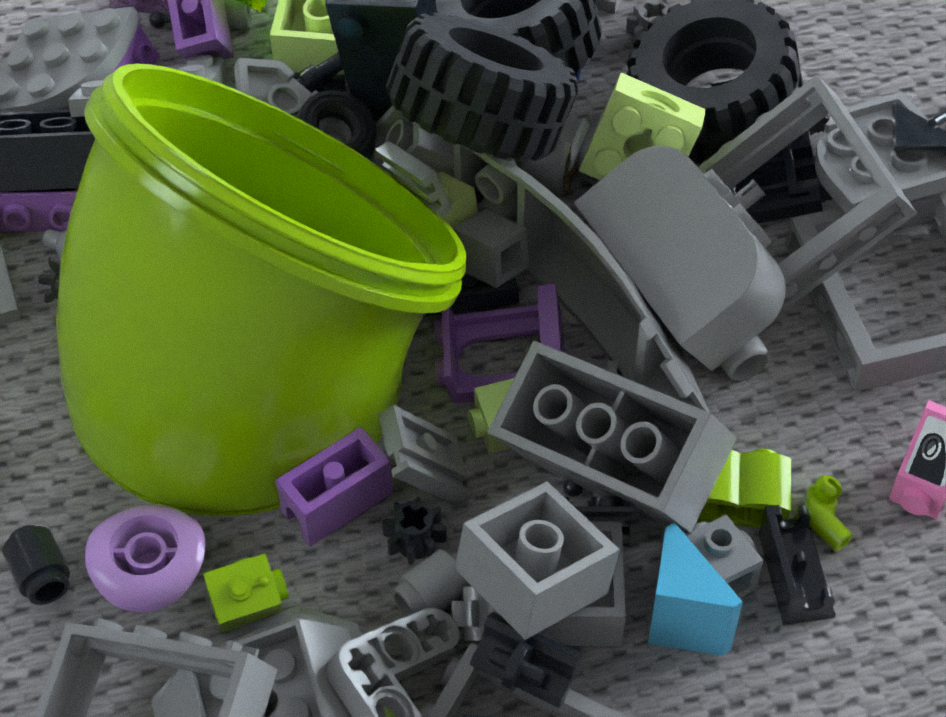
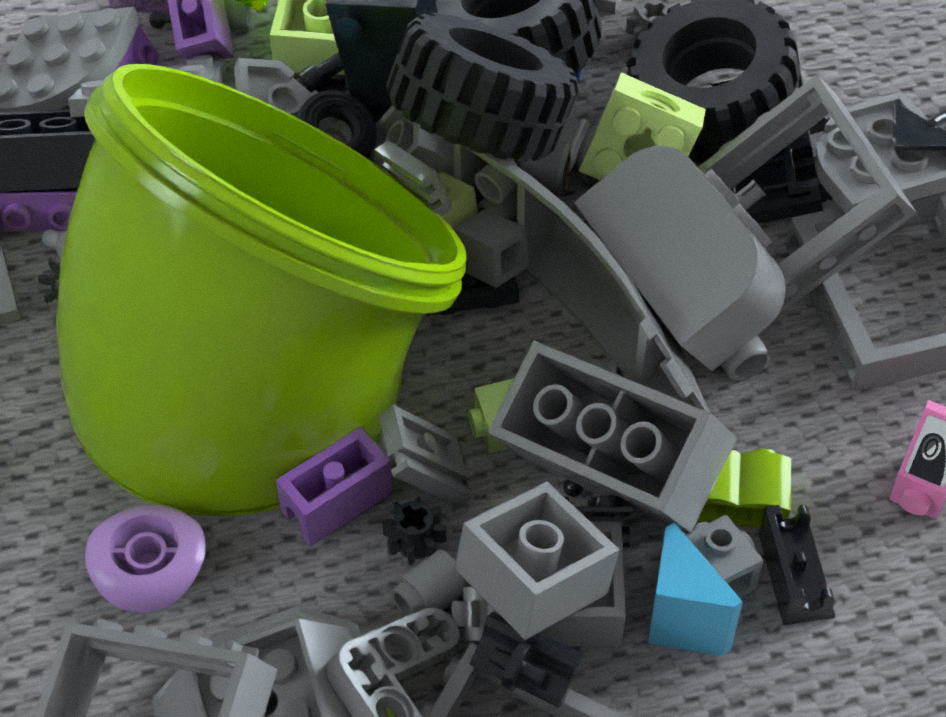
(37, 564): black brick -> none
(245, 592): lime head -> none
(462, 330): medium lavender panel -> none
(822, 506): lime arm -> none

